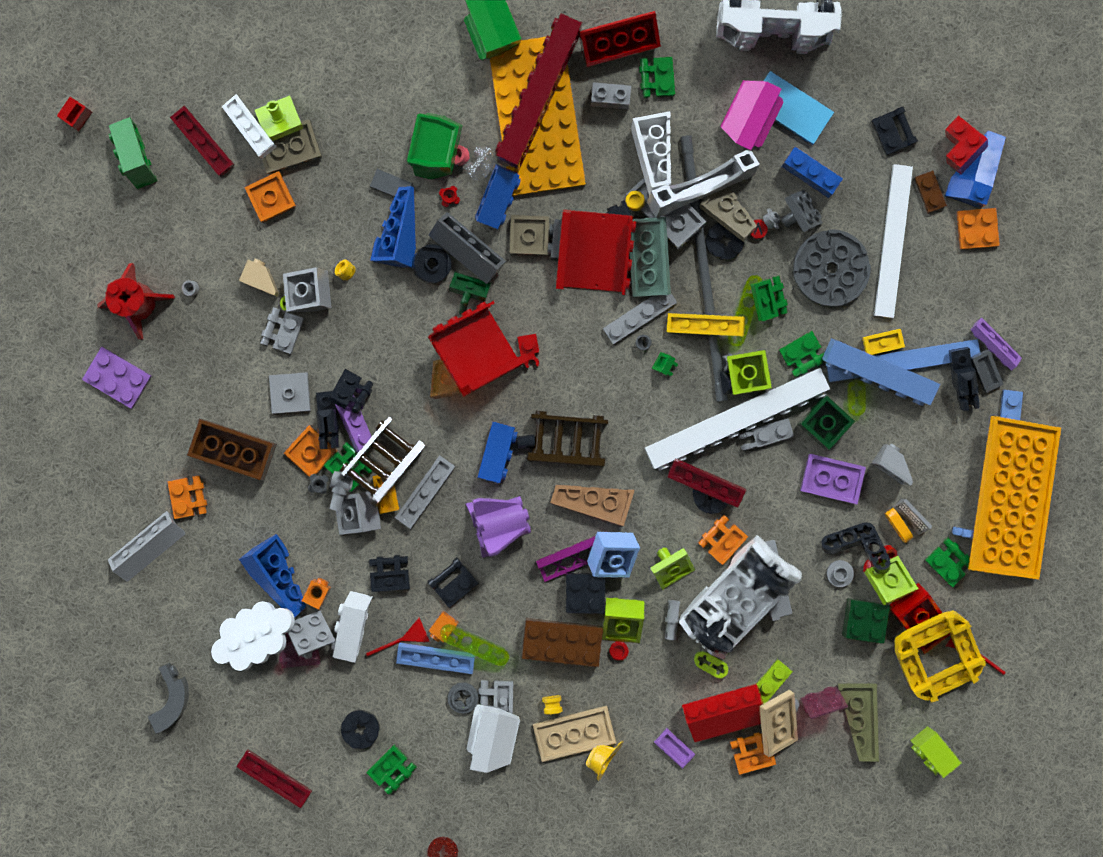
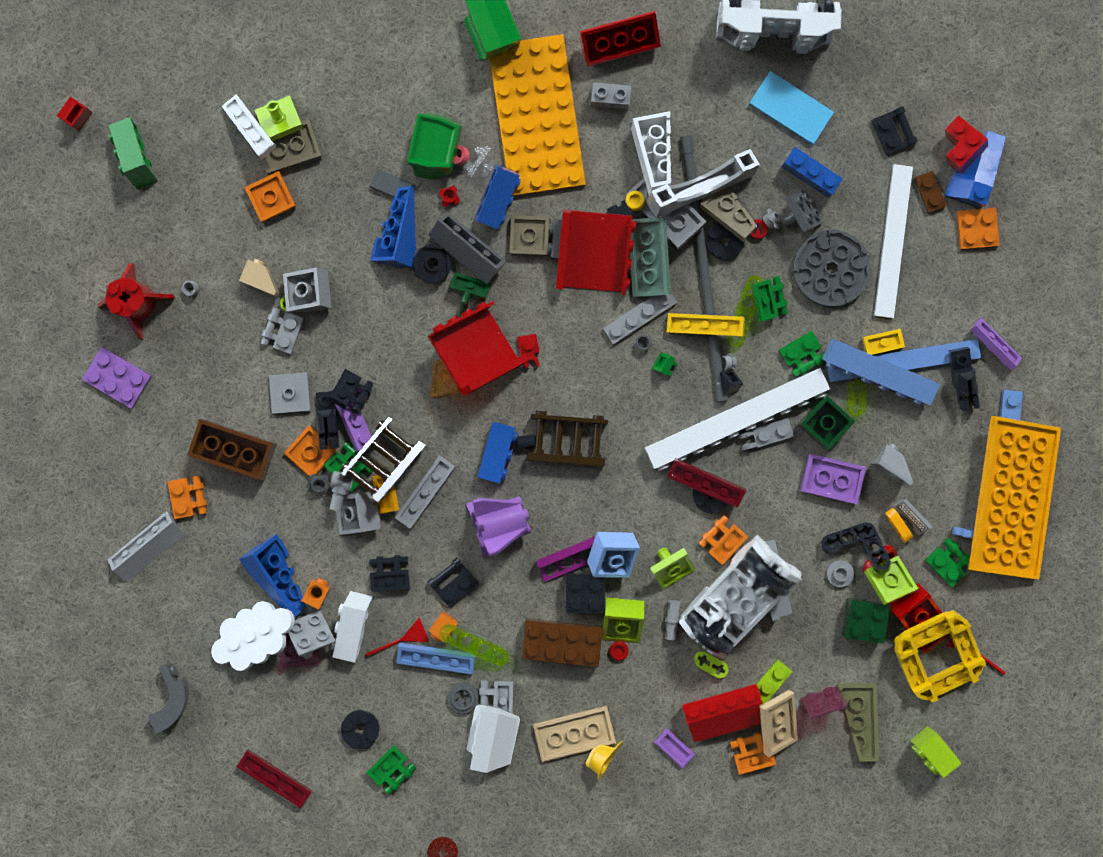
(202, 141): dark red plate -> none
(345, 270): yellow tile -> none
(539, 92): dark red brick -> none
(552, 704): yellow wheel -> none
(600, 503): medium nougat wing -> none
(663, 75): green plate -> none
(749, 372): lime slope -> none
(752, 113): dark pink helmet -> none
(986, 370): dark grey tile -> none

